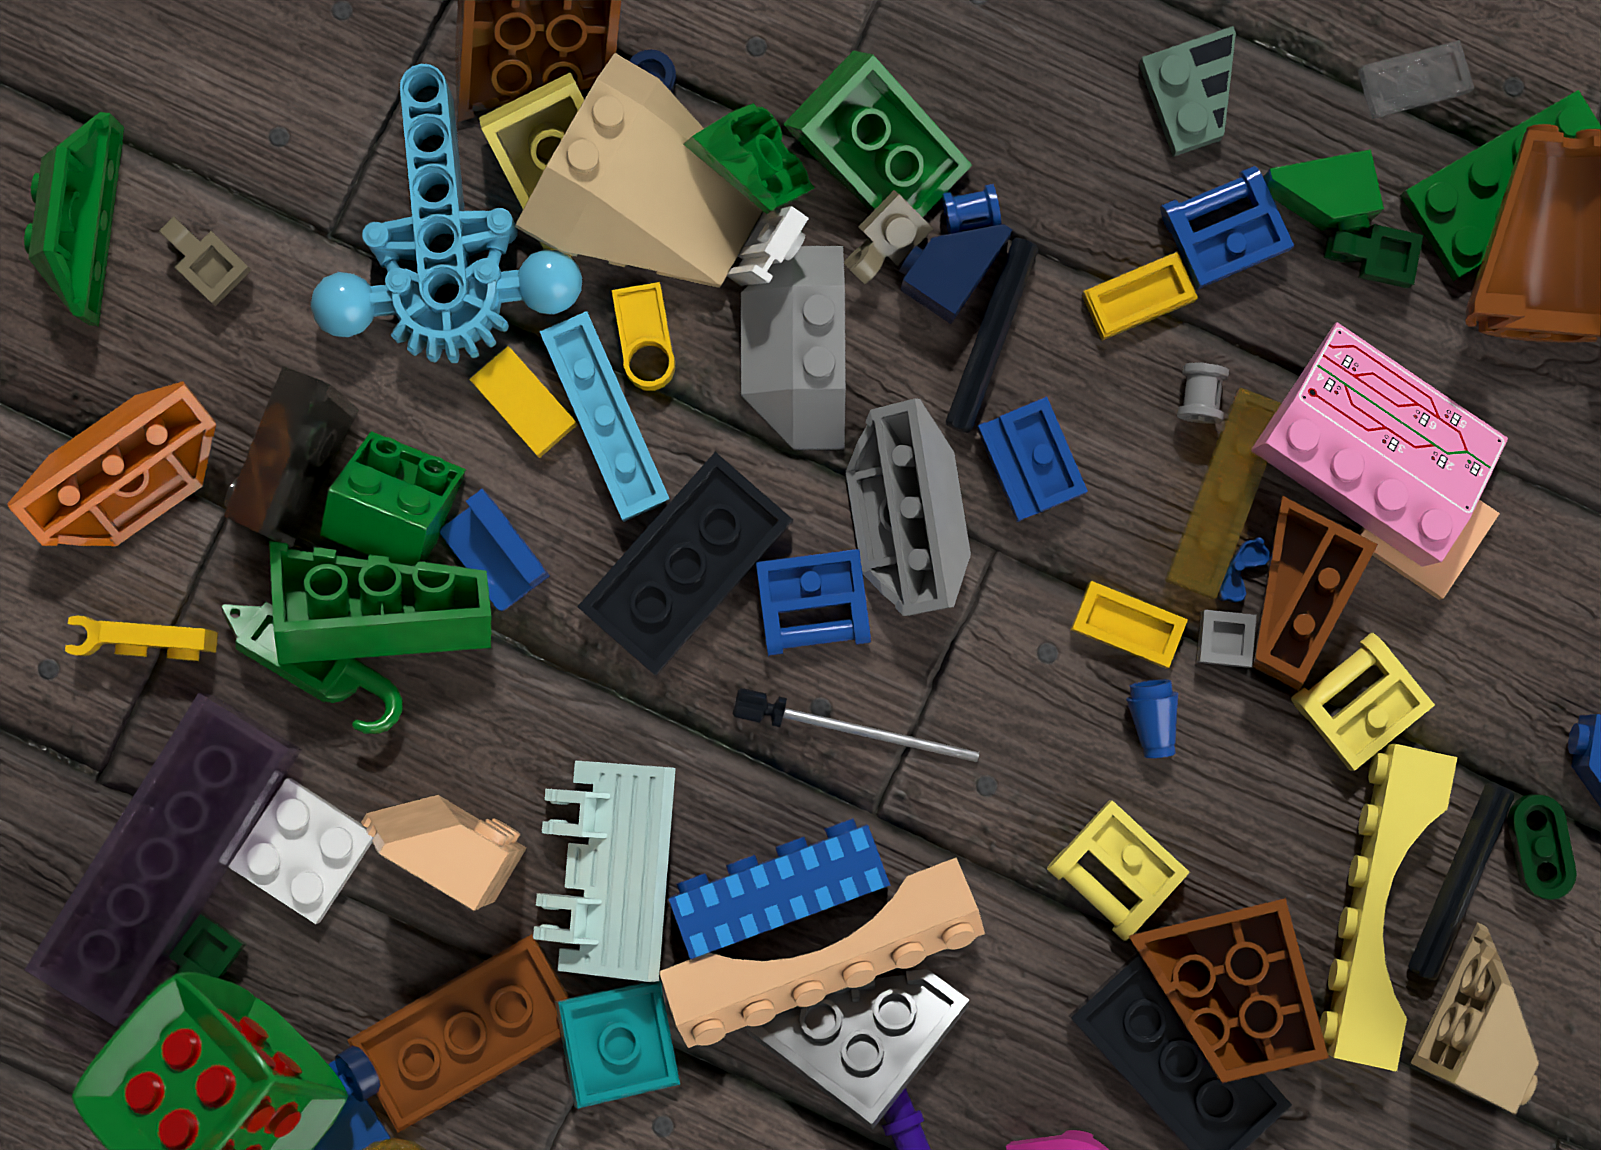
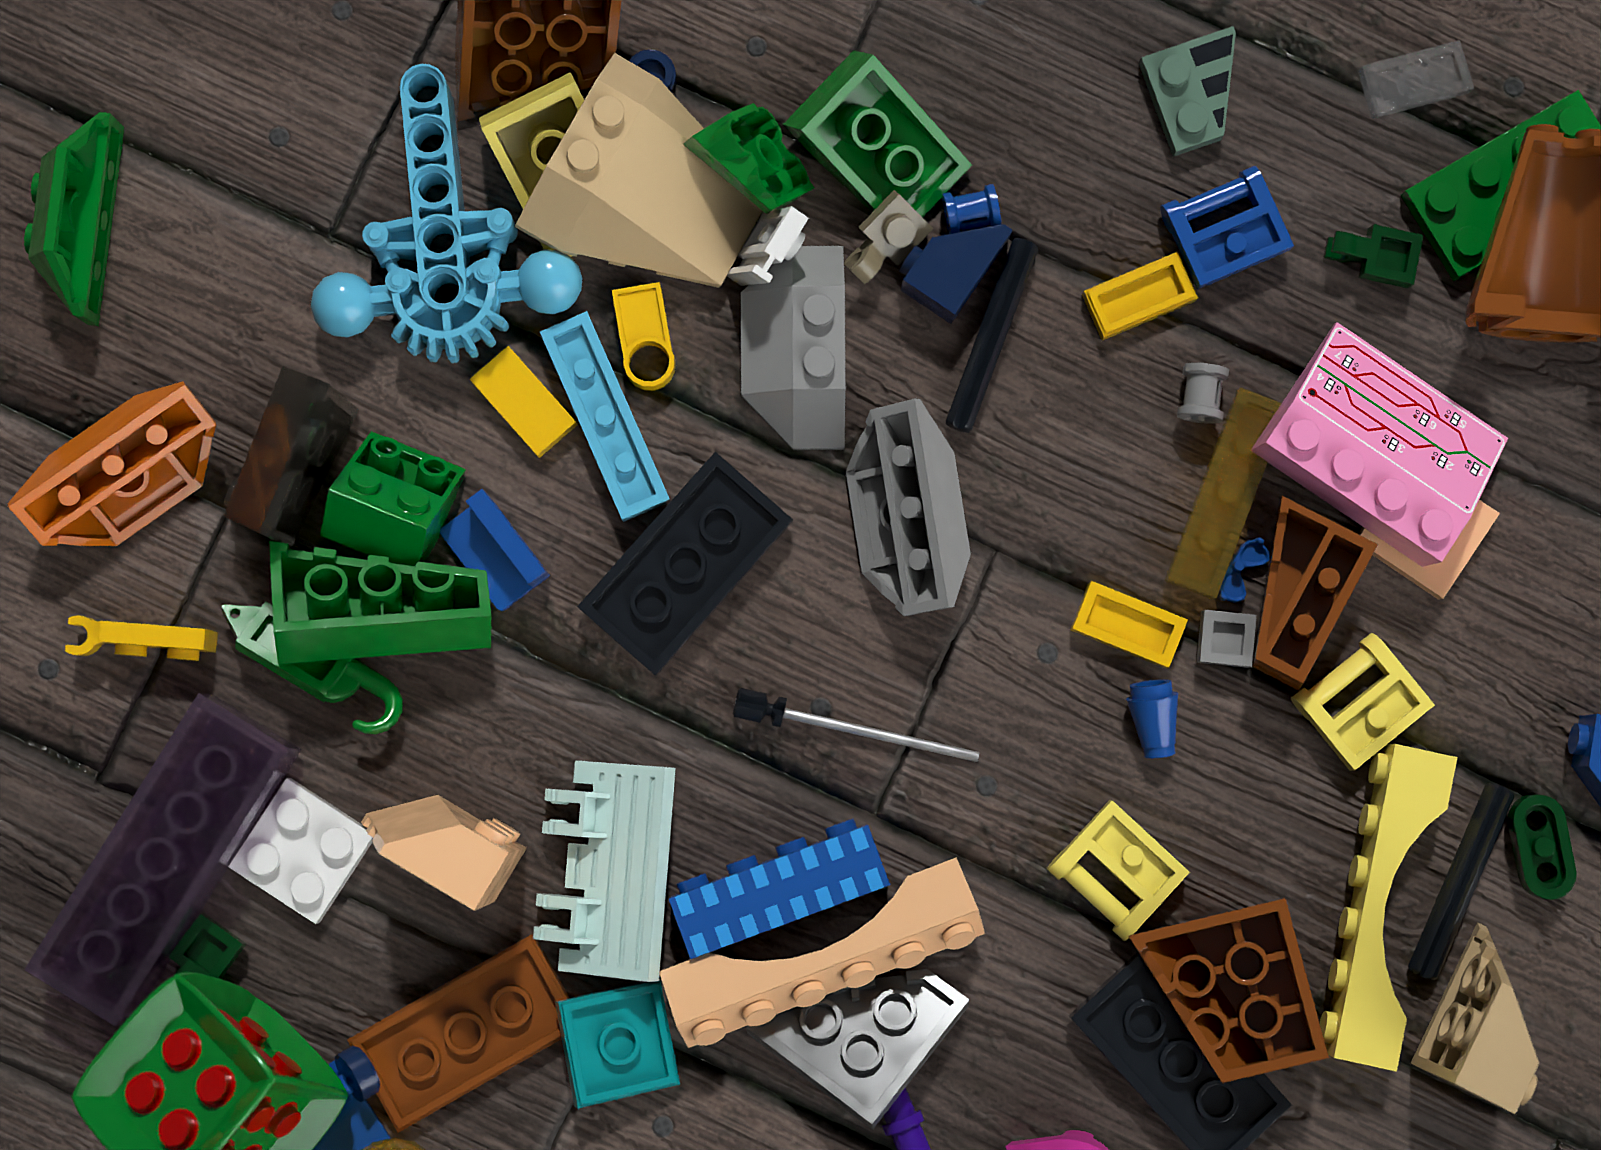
(207, 263): dark tan plate -> none
(813, 584): blue plate -> none
(1032, 459): blue plate -> none
(1330, 191): green slope -> none

